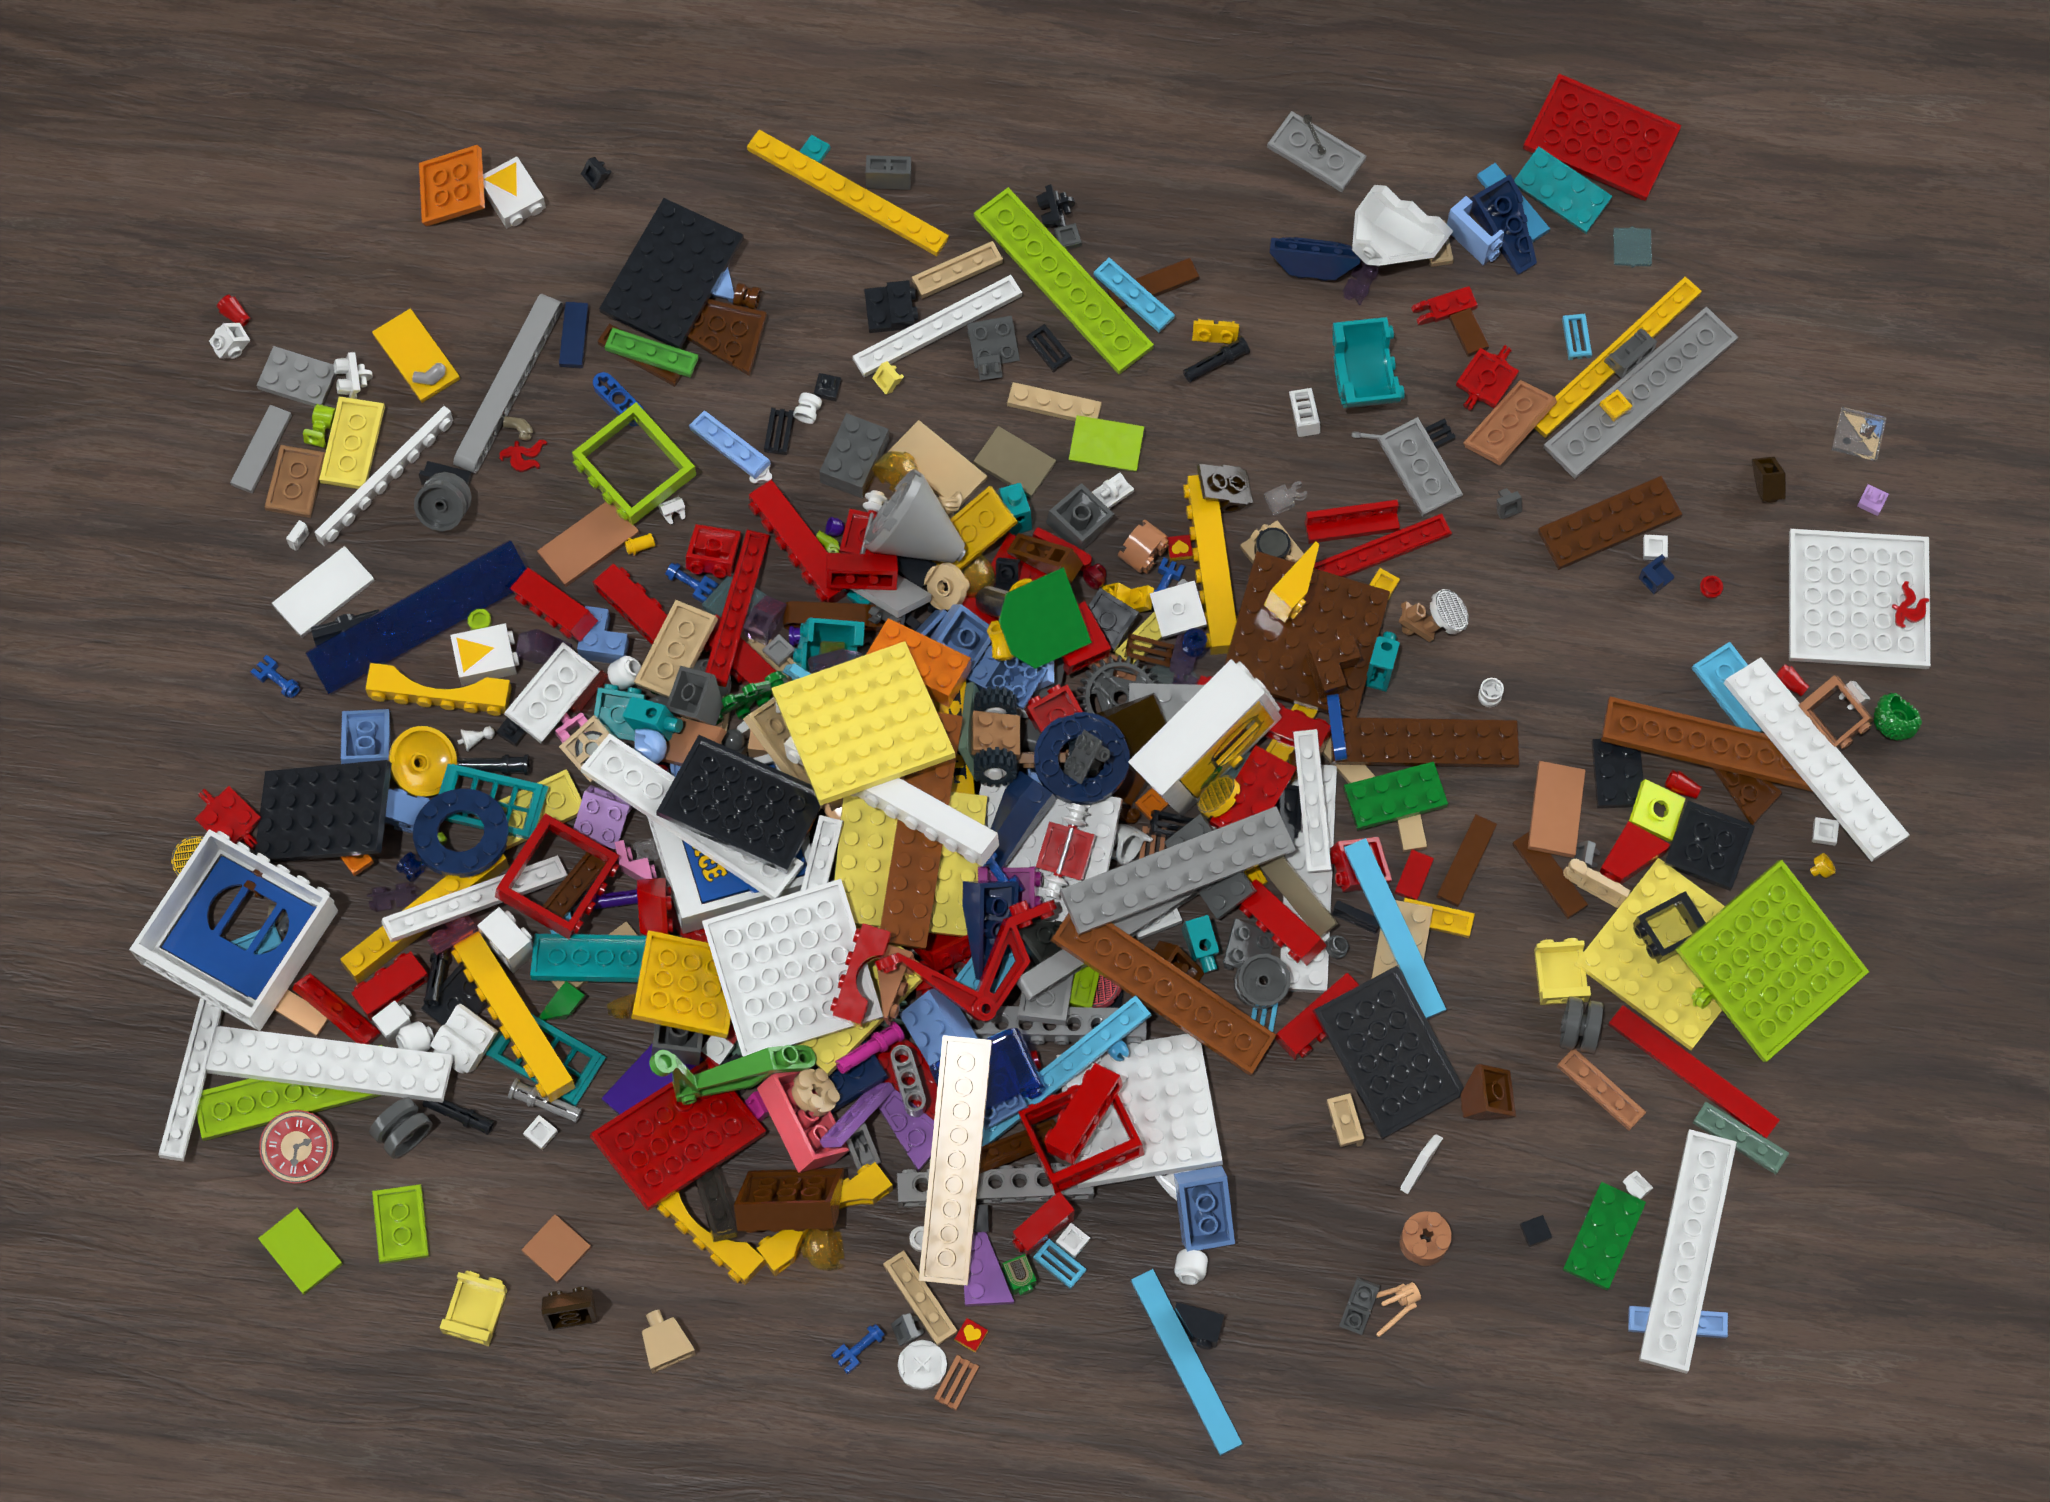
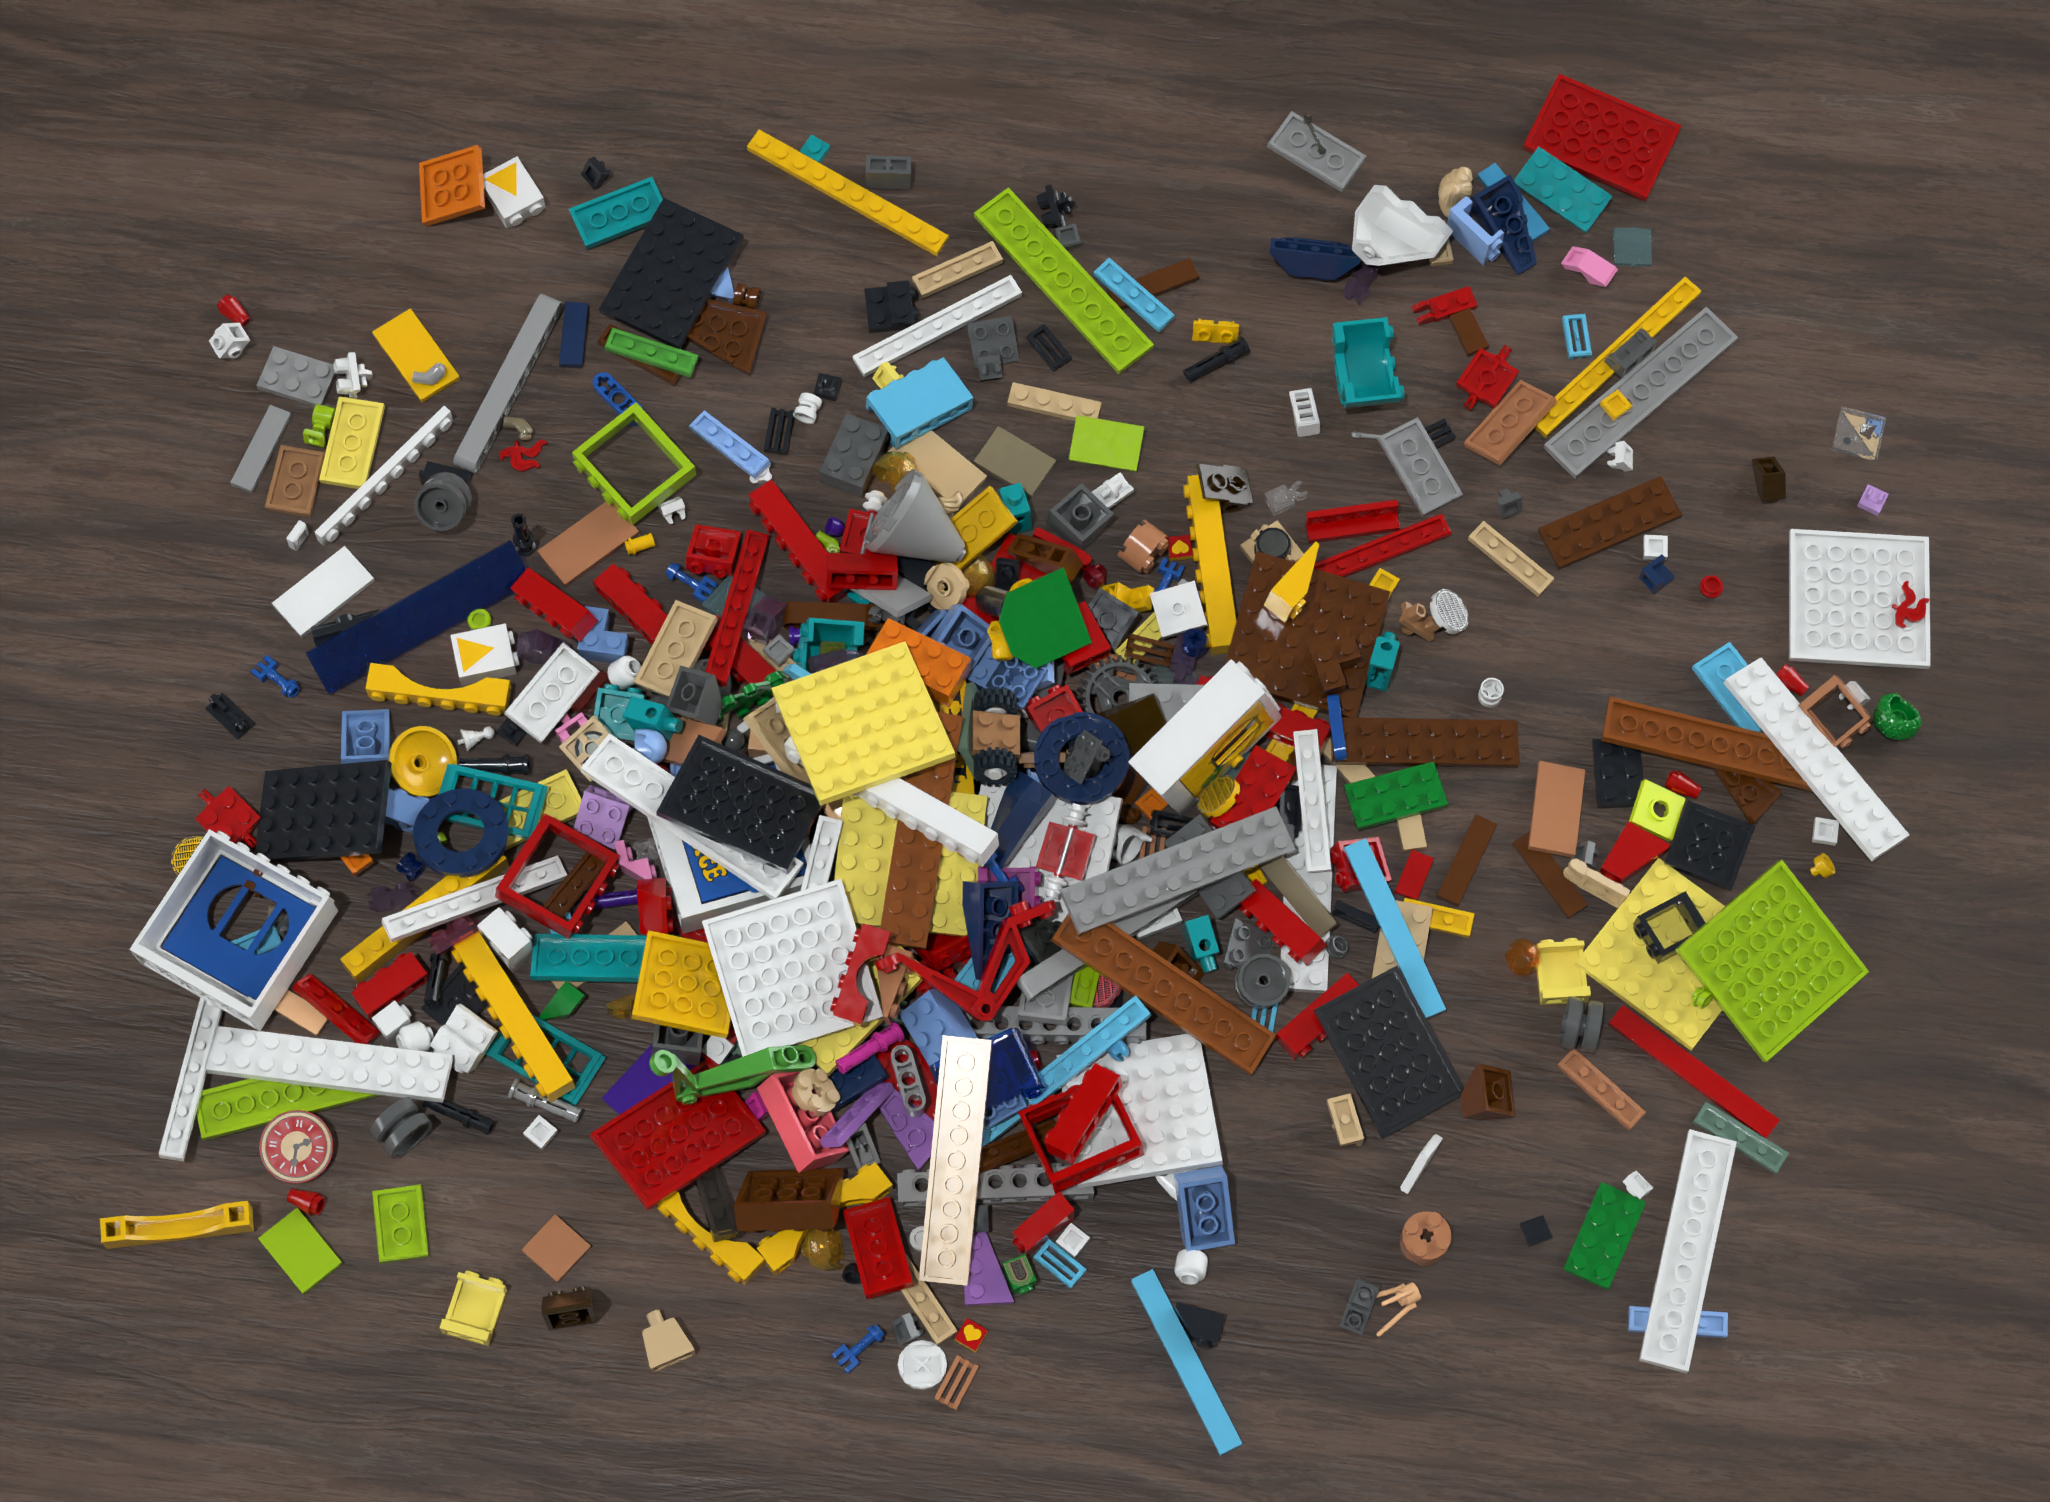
(143, 1230): none -> yellow arch
(229, 715): none -> black hinge
(307, 1201): none -> red cone
(522, 536): none -> black pin
(616, 213): none -> teal plate
(851, 1274): none -> black hinge
(878, 1248): none -> red plate
(920, 402): none -> medium azure panel
(1454, 188): none -> tan hair
(1511, 559): none -> tan plate
(1523, 957): none -> clear orange hair
(1593, 267): none -> bright pink slope
(1623, 456): none -> white tile

